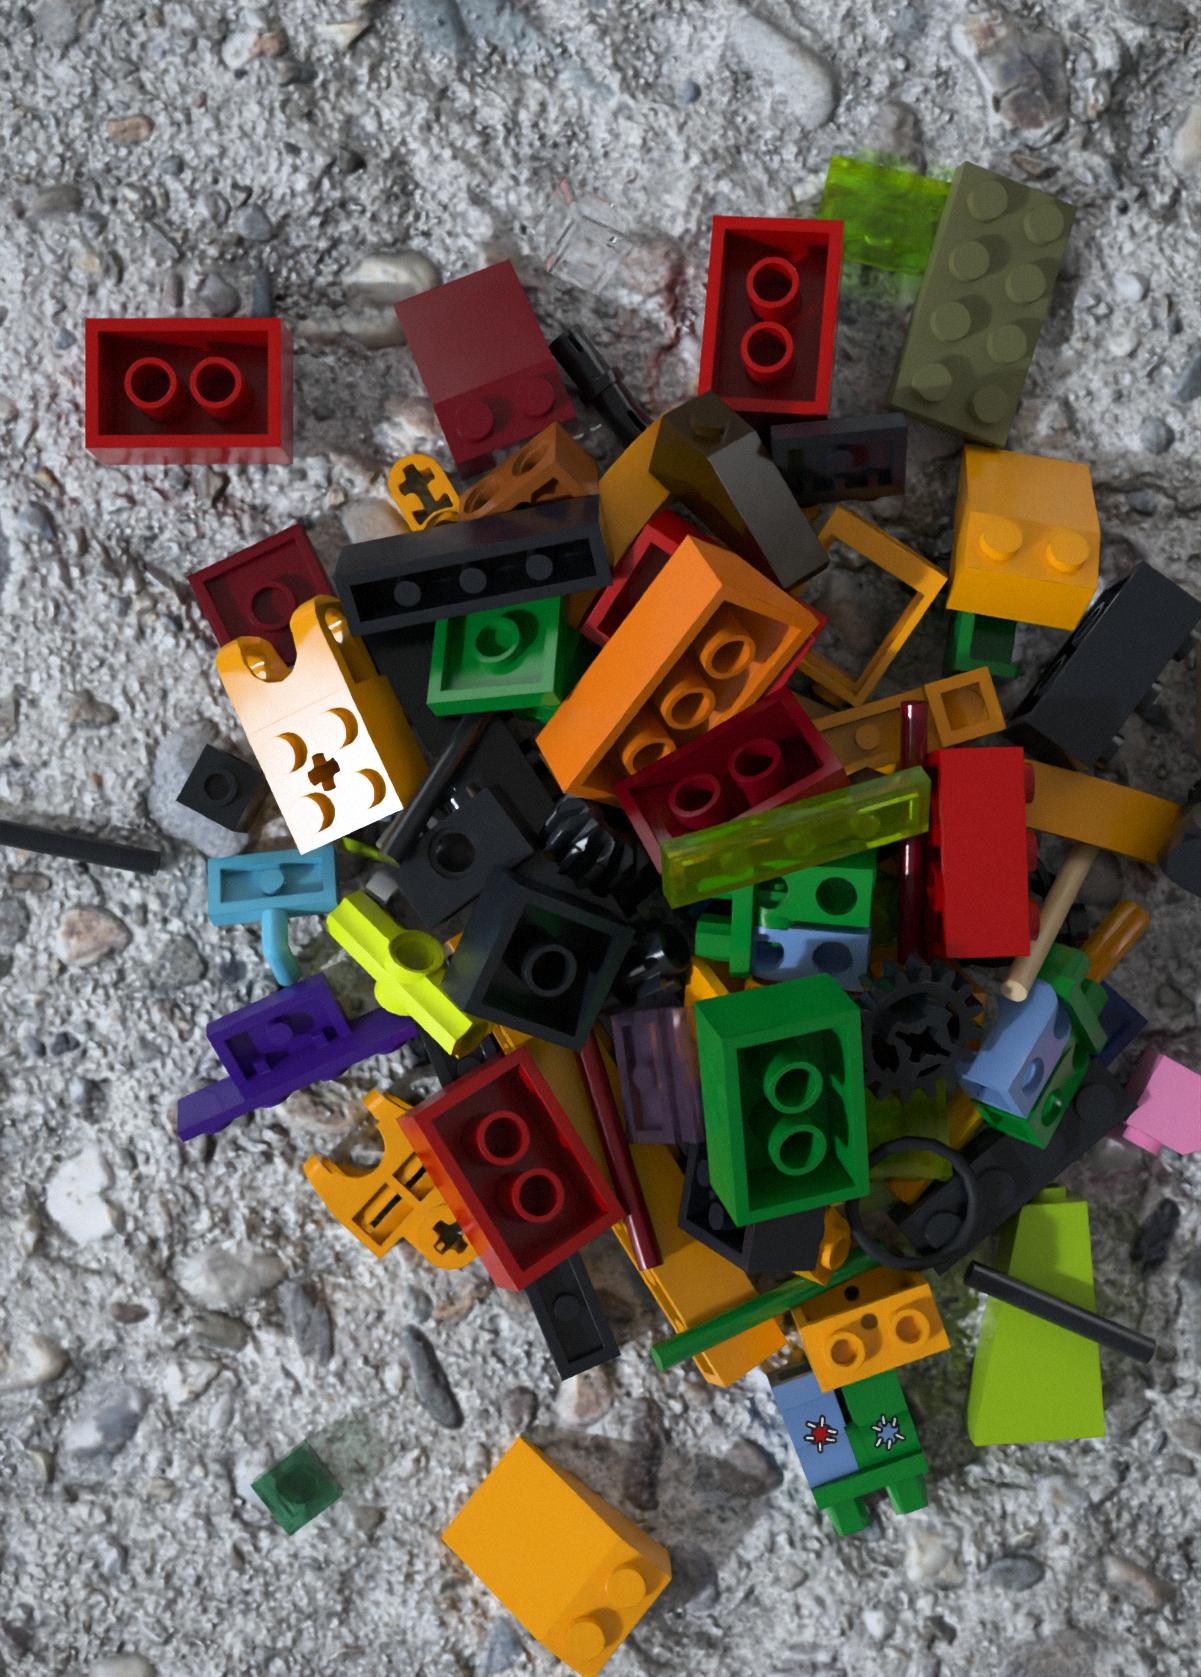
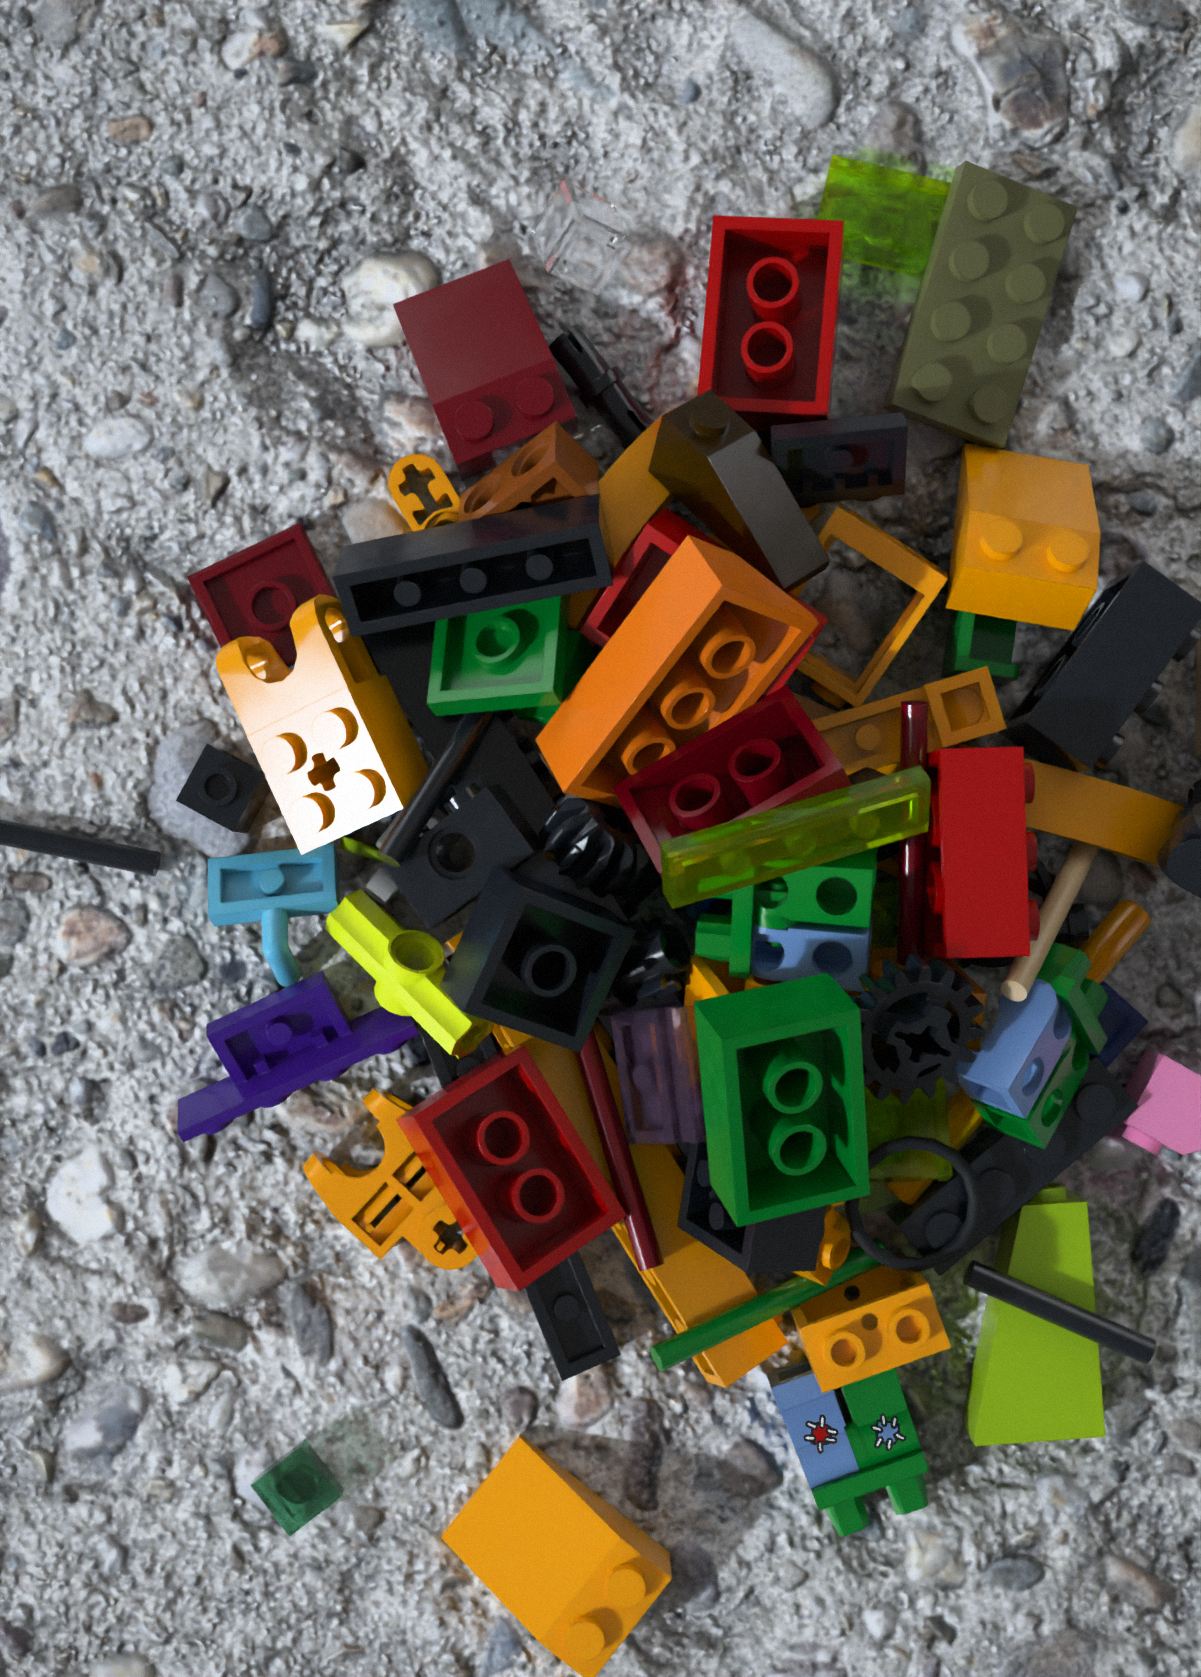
(189, 391): red brick -> none

